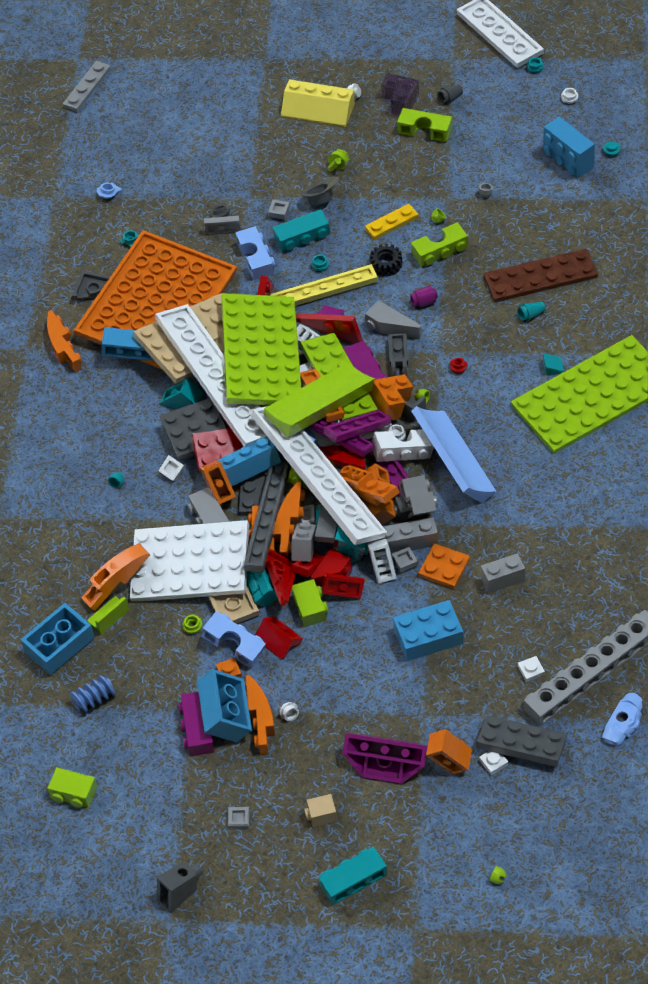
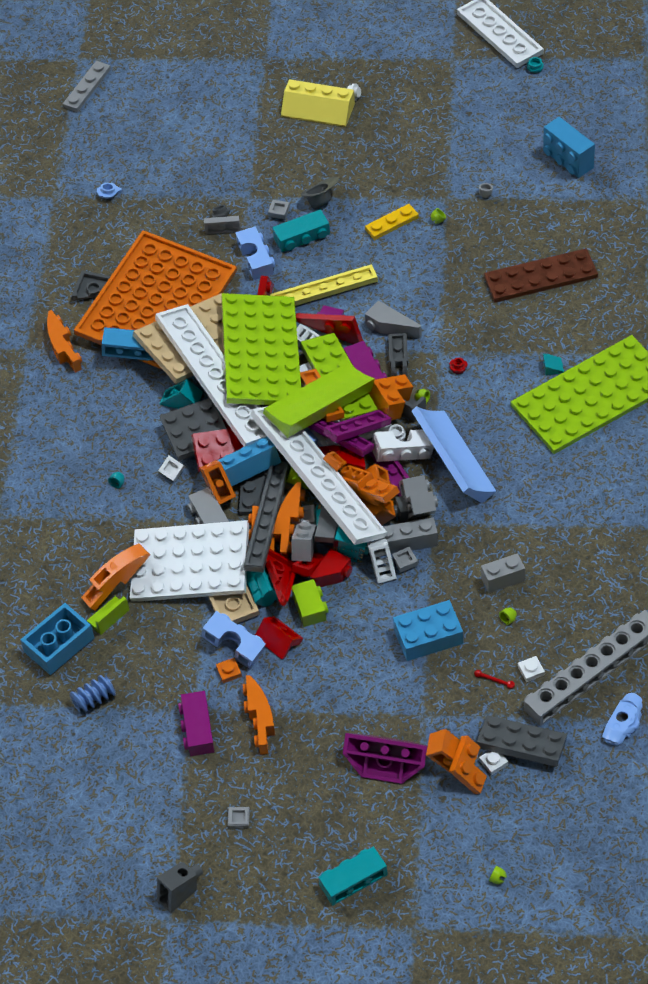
(72, 788): lime brick -> none
(129, 238): teal plate -> none
(192, 619): lime plate -> none
(224, 705): dark azure brick -> none
(289, 711): white plate -> none
(320, 263): teal plate -> none
(320, 810): tan brick -> none
(335, 460): none -> orange tile
(338, 160): lime piece -> none
(342, 585): red plate -> none
(386, 267): black tyre -> none
(401, 91): clear purple brick -> none
(413, 120): lime arch -> none
(423, 297): magenta brick -> none
(428, 252): lime arch -> none
(444, 566): orange plate -> none
(449, 93): dark grey cone -> none
(463, 765): none -> orange plate
(508, 613): none -> lime hinge
(510, 684): none -> red hinge
(530, 310): teal cone -> none
(569, 95): white plate -> none
(611, 149): teal plate -> none

